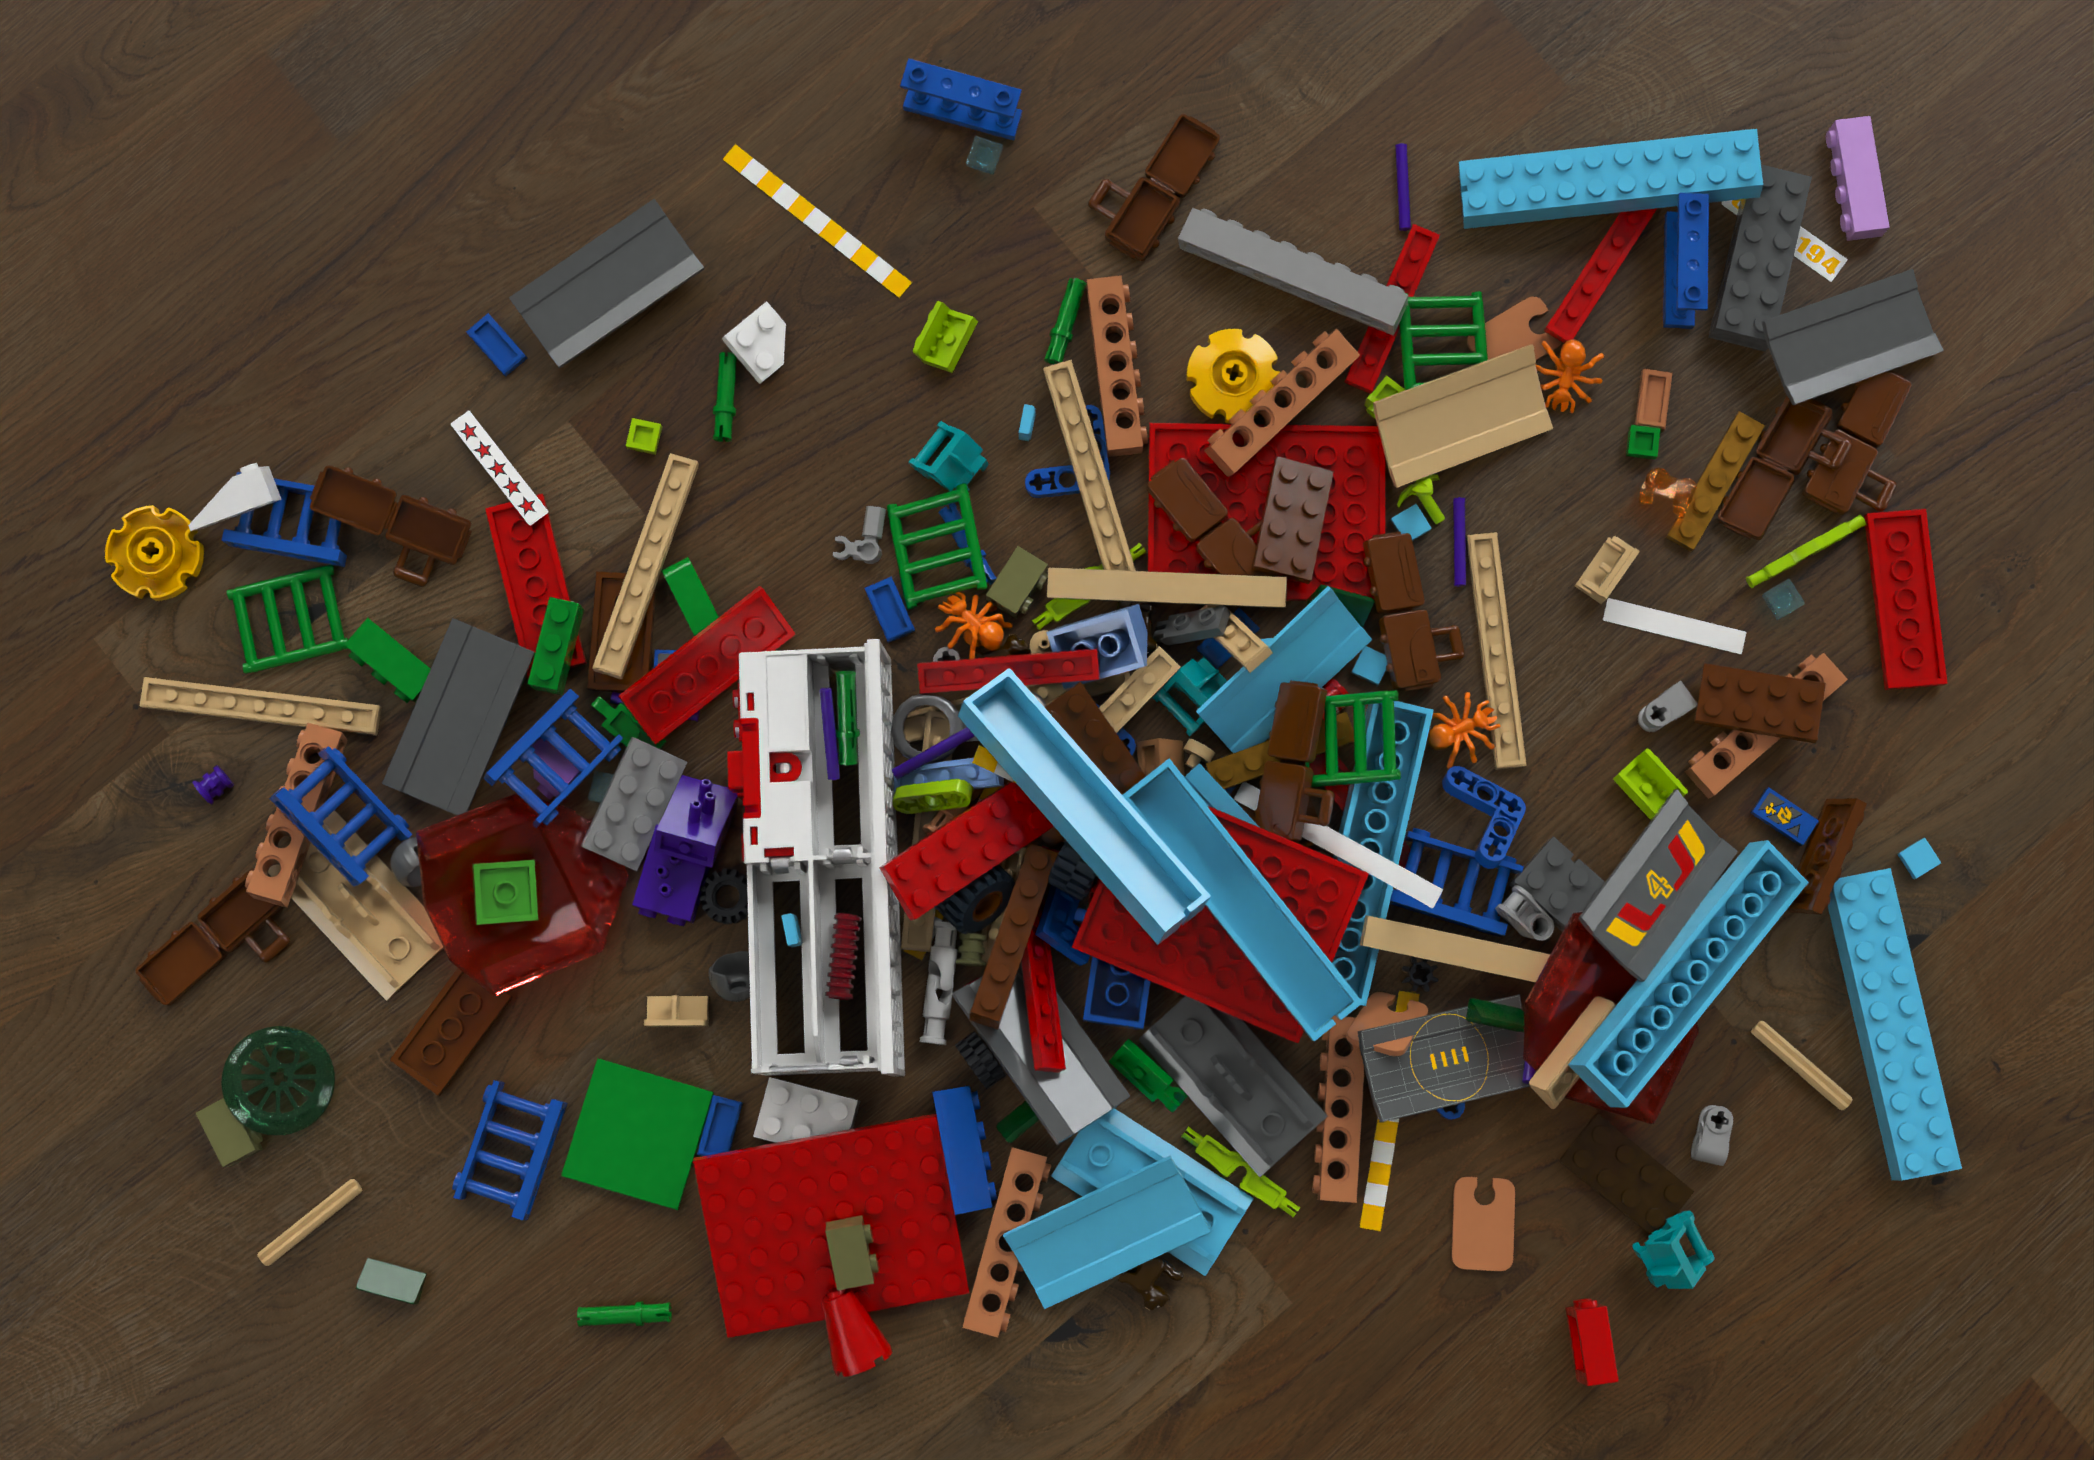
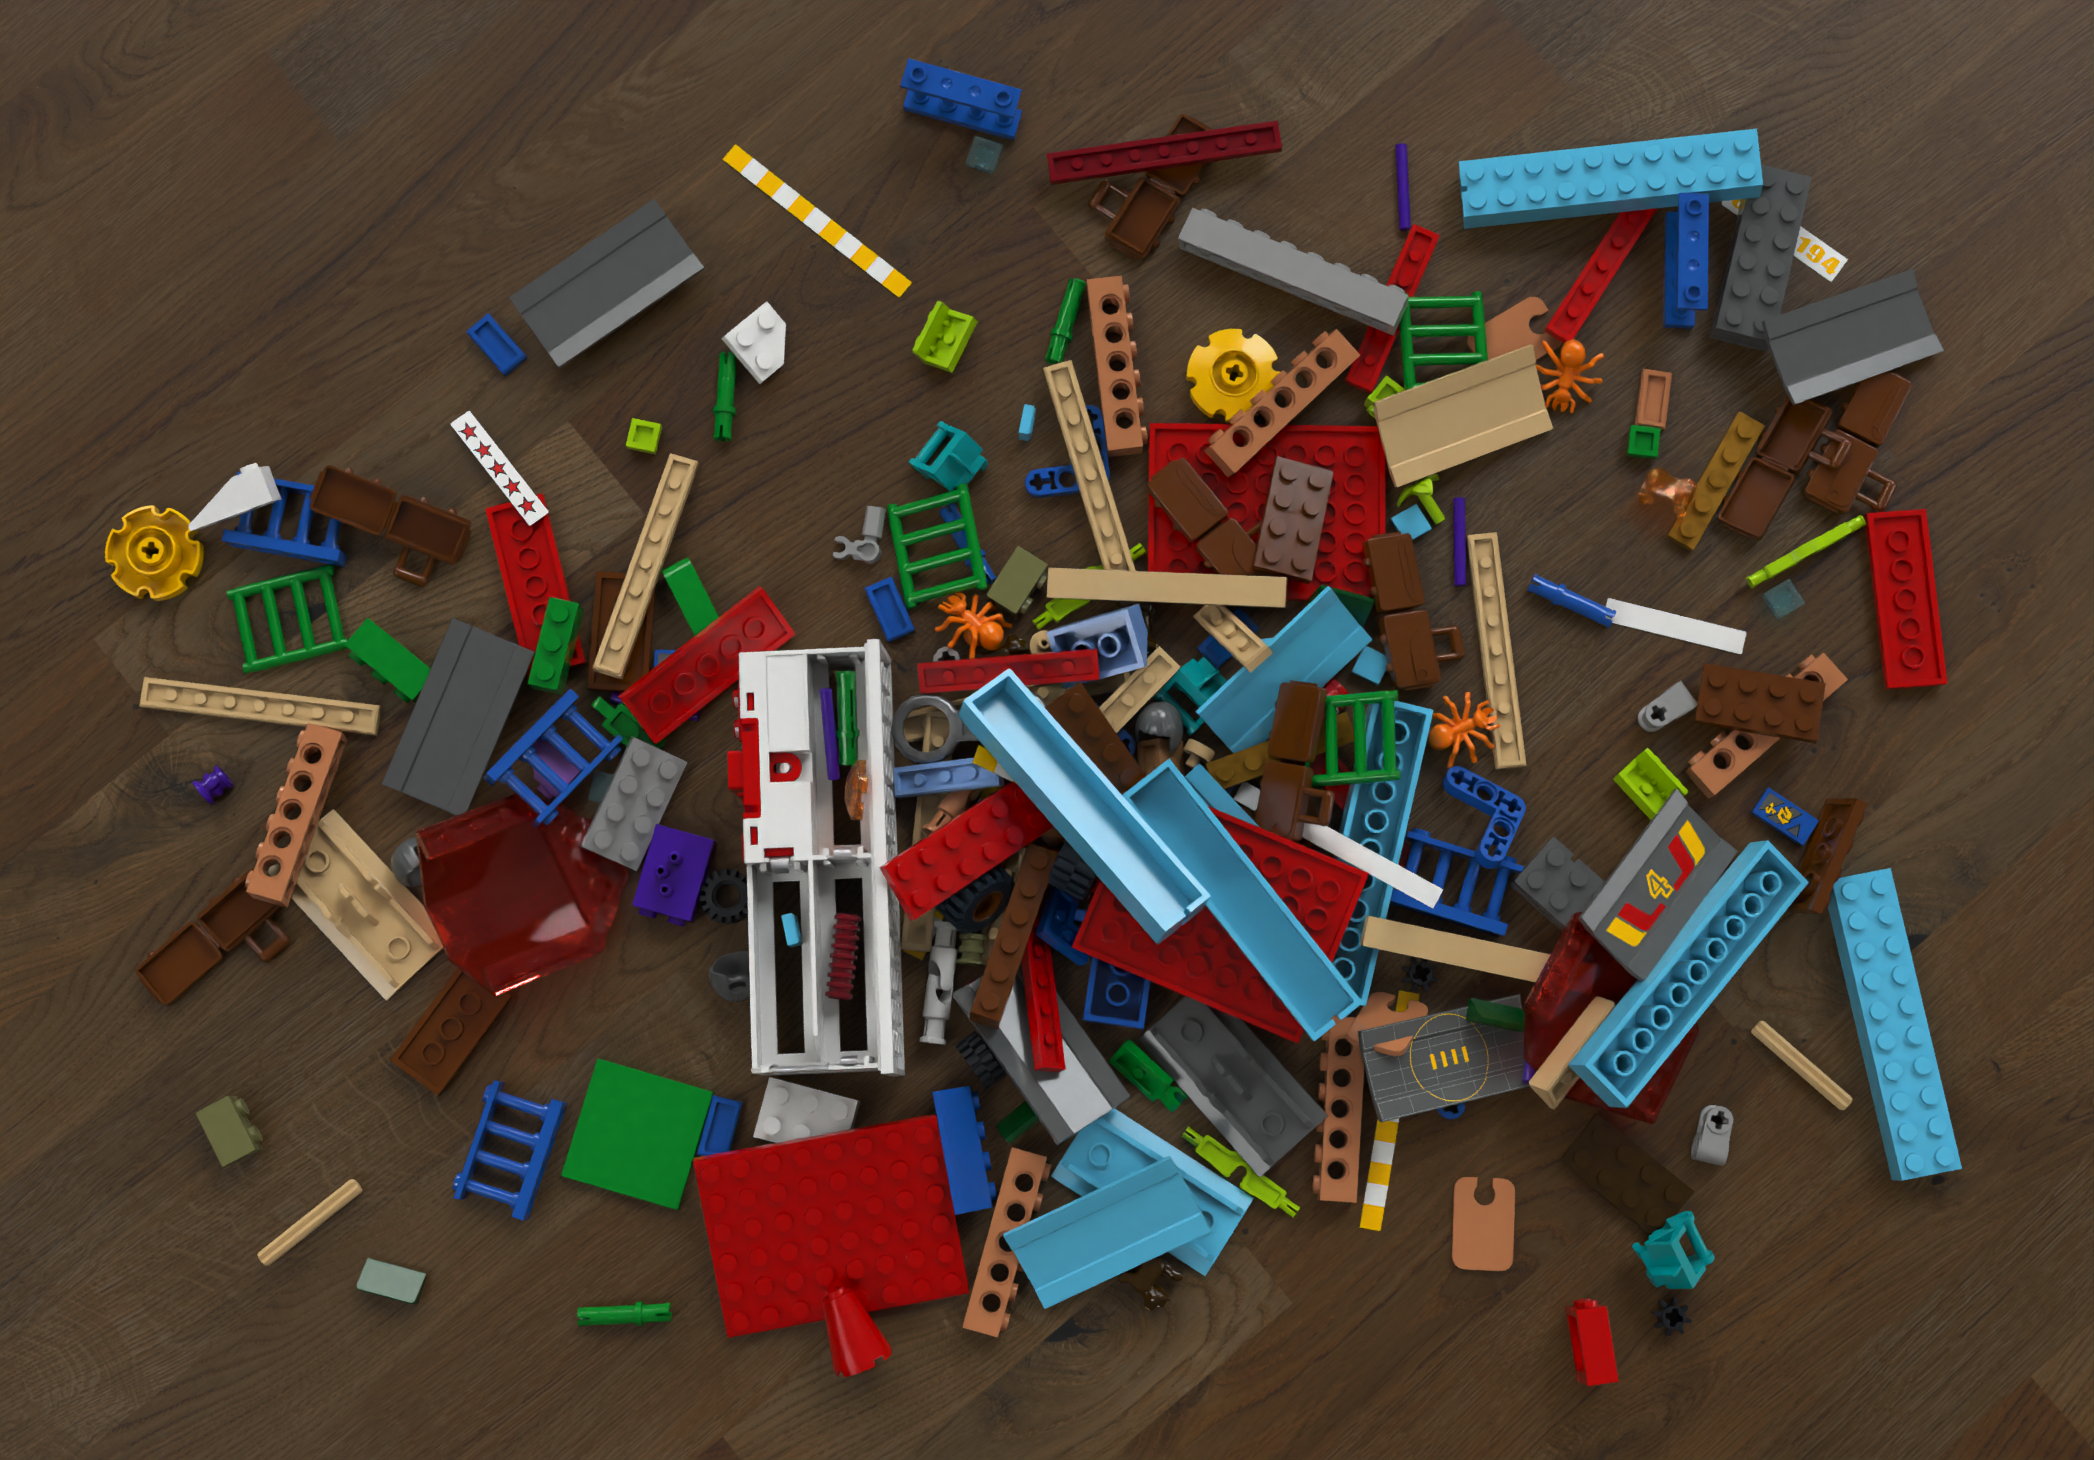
(285, 1039): clear green piece -> none
(311, 823): blue fence -> none
(505, 892): bright green plate -> none
(677, 1011): tan panel -> none
(696, 821): dark purple piece -> none
(851, 1253): olive brick -> none
(855, 785): none -> clear orange dish
(932, 753): dark purple bar -> none
(946, 793): lime beam -> none
(1160, 720): none -> dark grey hair
(1164, 152): none -> dark red plate
(1192, 626): dark grey hinge -> none
(1521, 912): light grey piece -> none
(1560, 595): none -> blue pin
(1606, 569): tan hinge -> none
(1668, 1308): none -> black gear
(1857, 178): lavender brick -> none
(1919, 858): medium azure tile -> none

